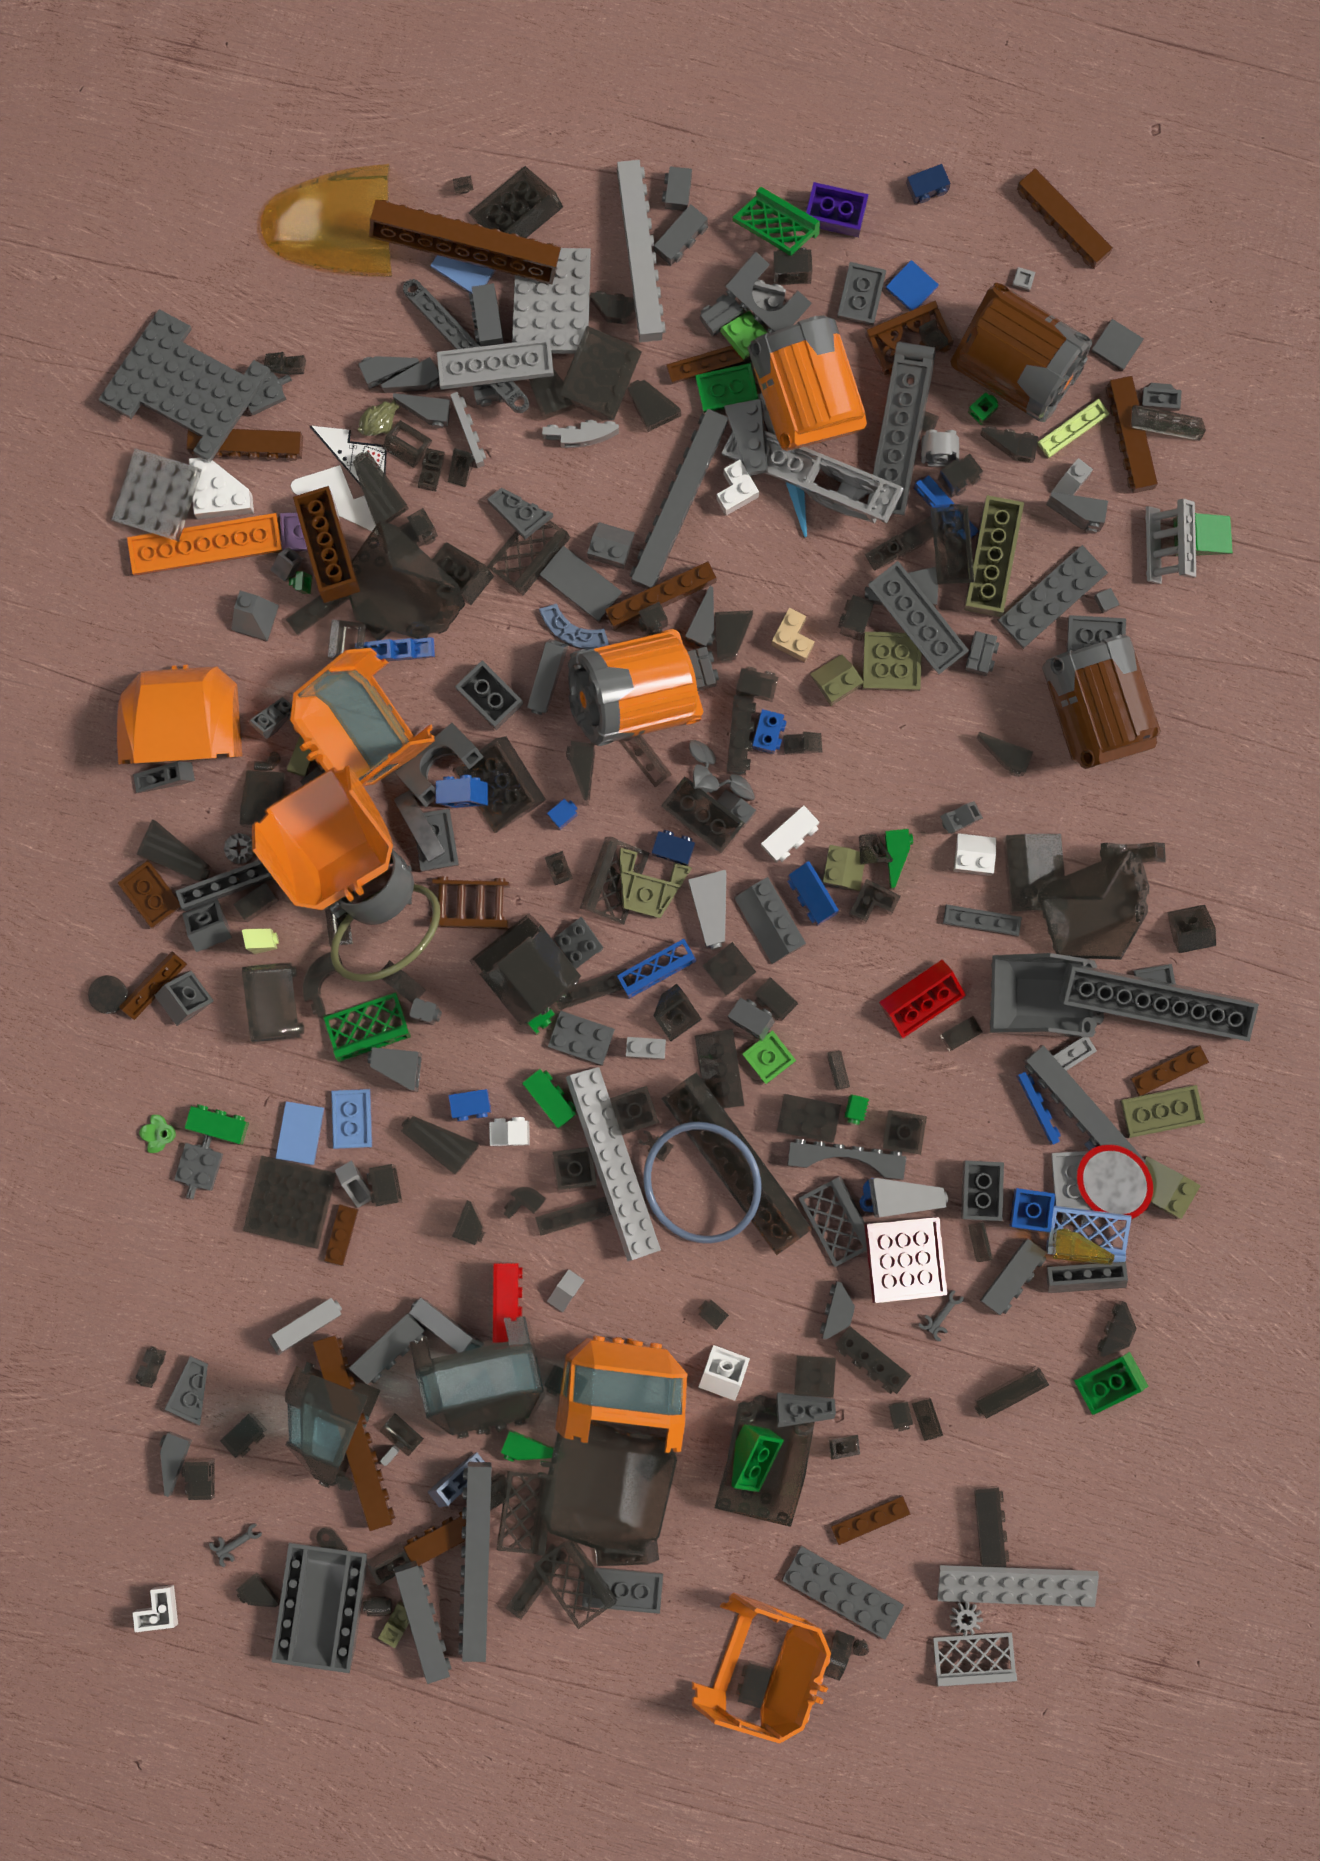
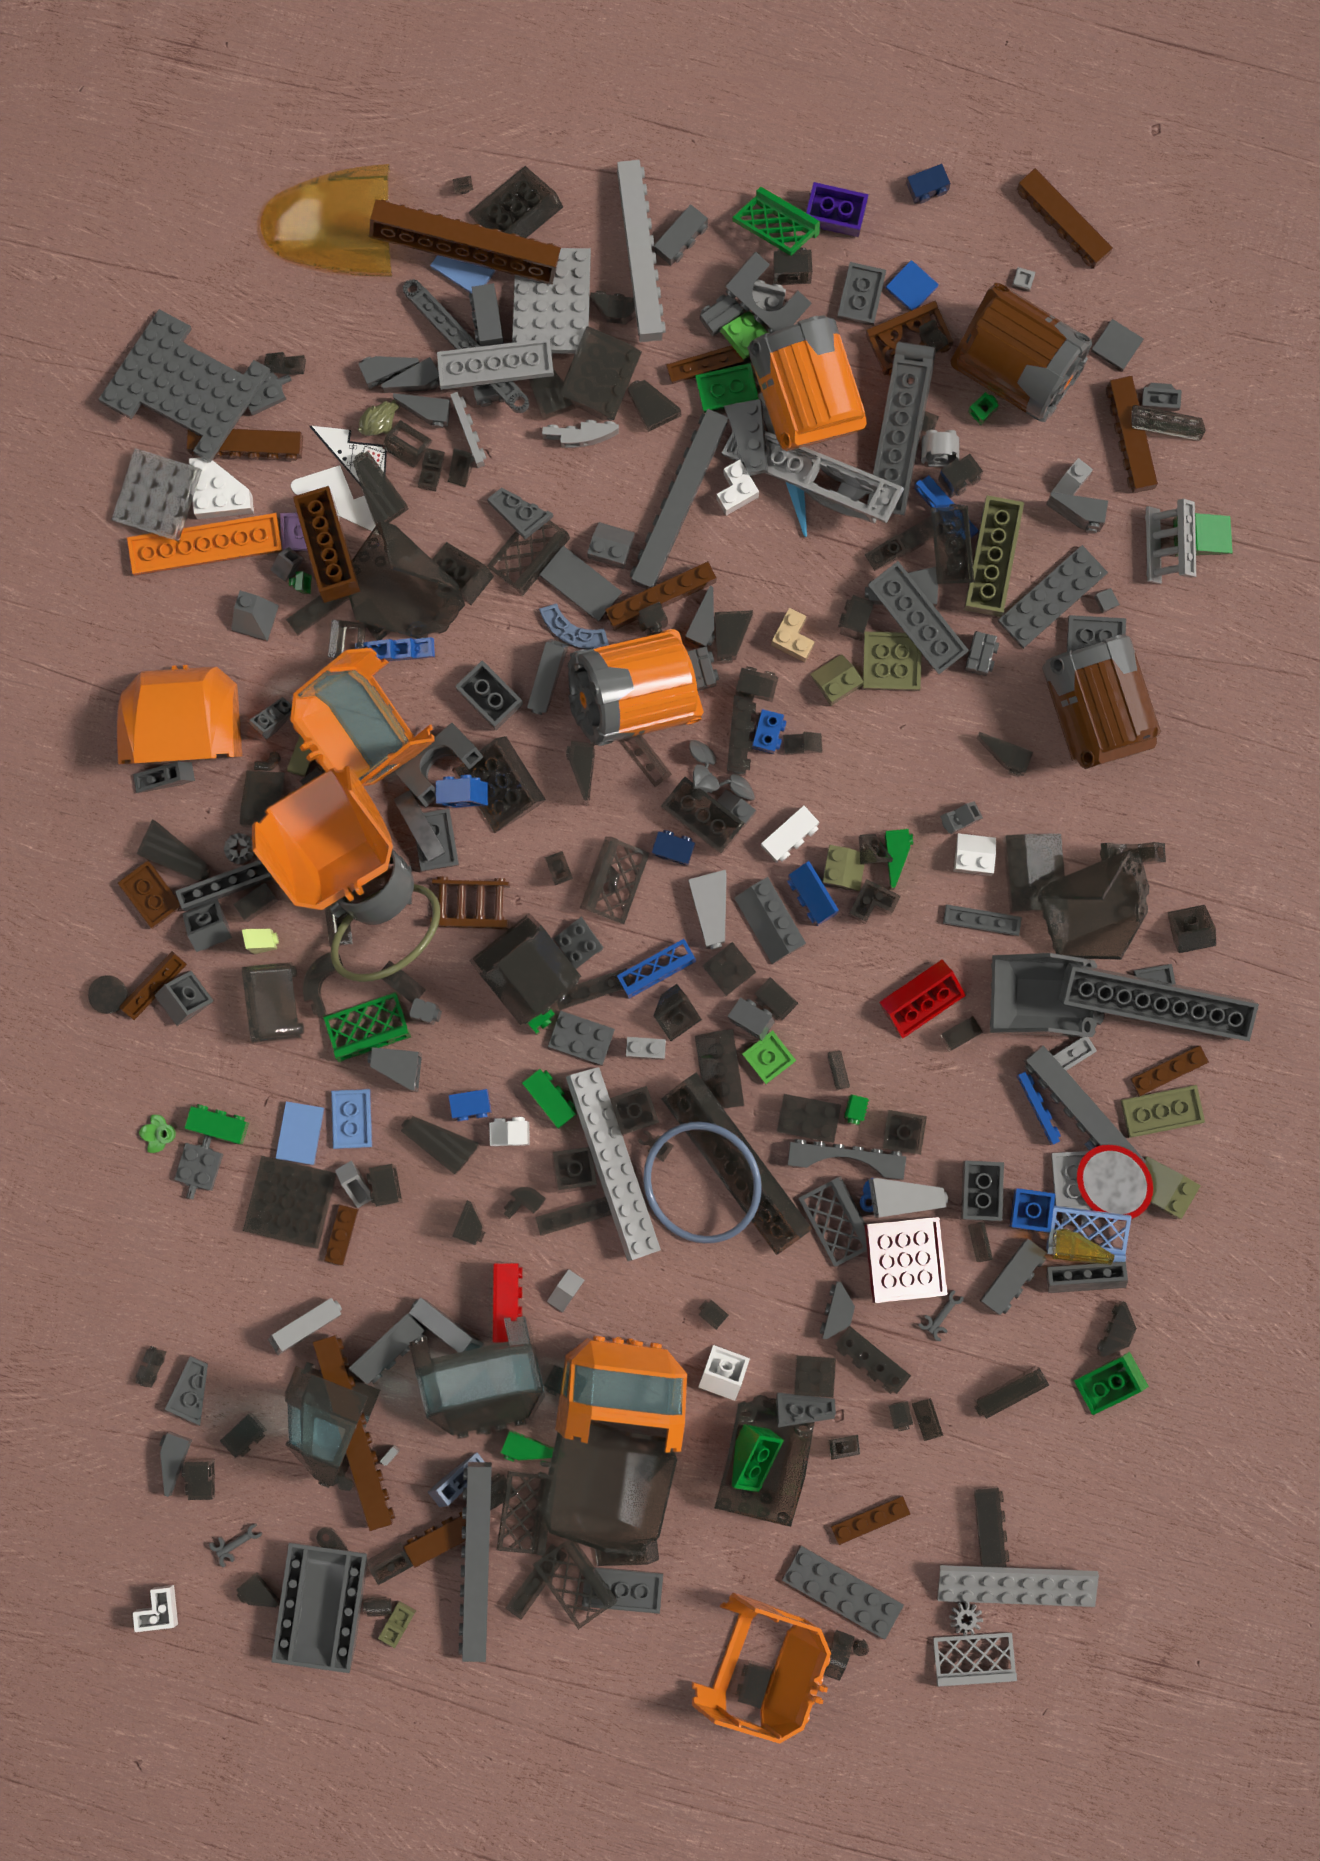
(401, 1434): clear smoke slope -> none
(419, 528): clear smoke brick -> none
(421, 1621): dark grey brick -> none
(563, 813): blue brick -> none
(646, 893): olive wing -> none
(678, 188): dark grey brick -> none
(1015, 445): clear smoke slope -> none
(1073, 428): yellowish green tile -> none

